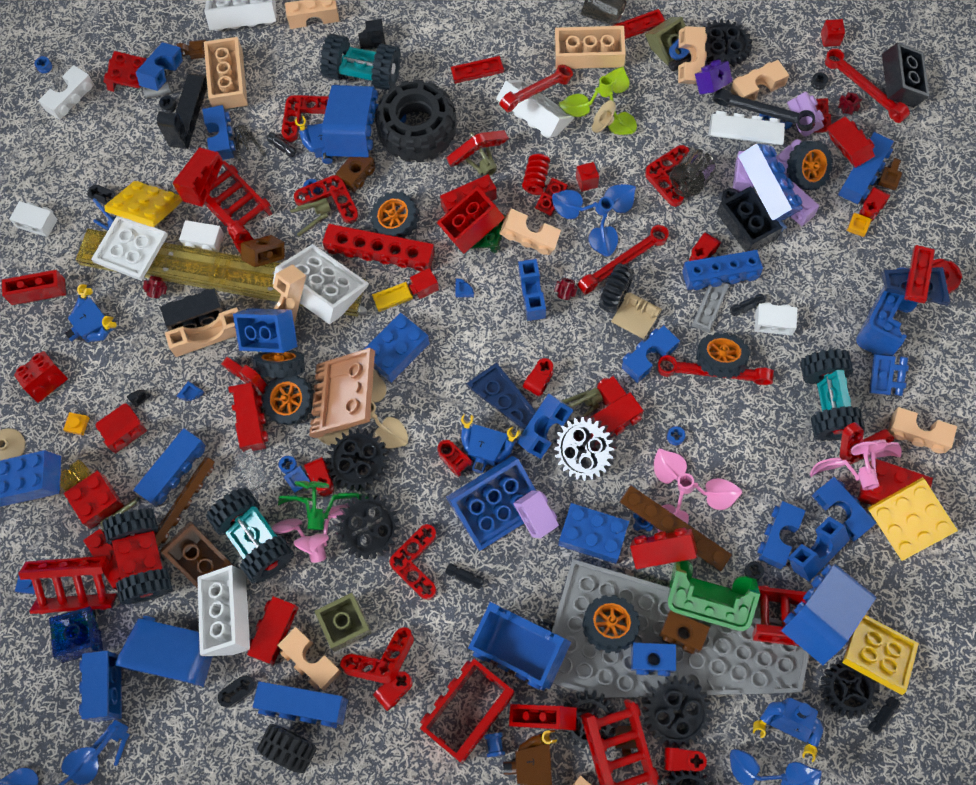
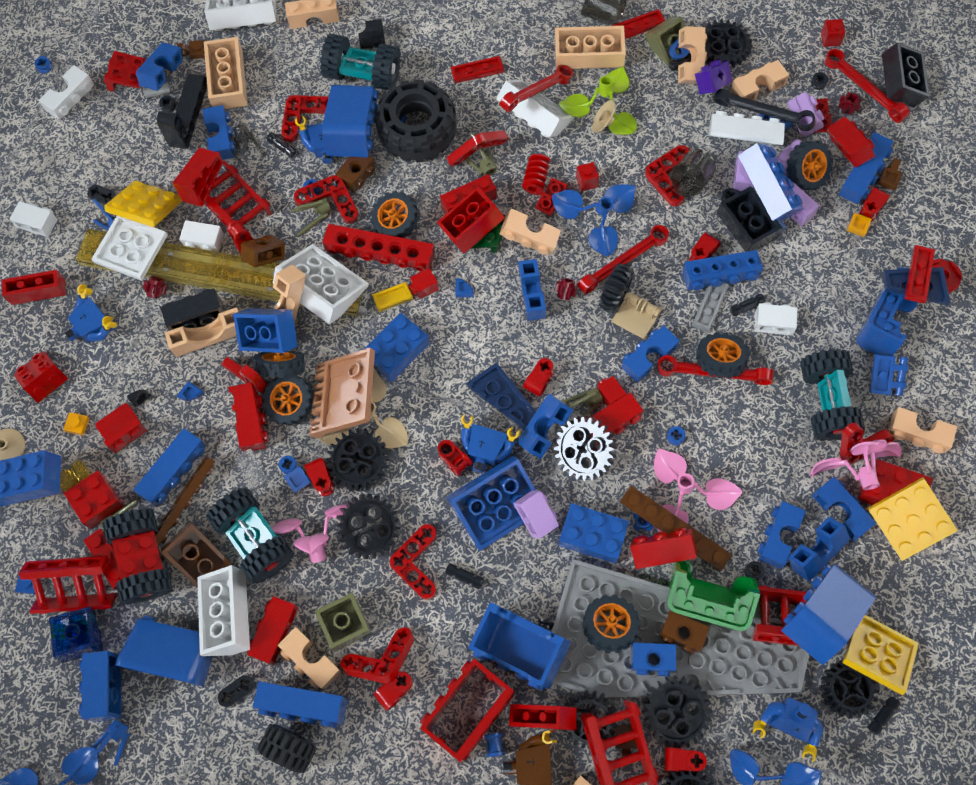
(315, 516): green plant -> none

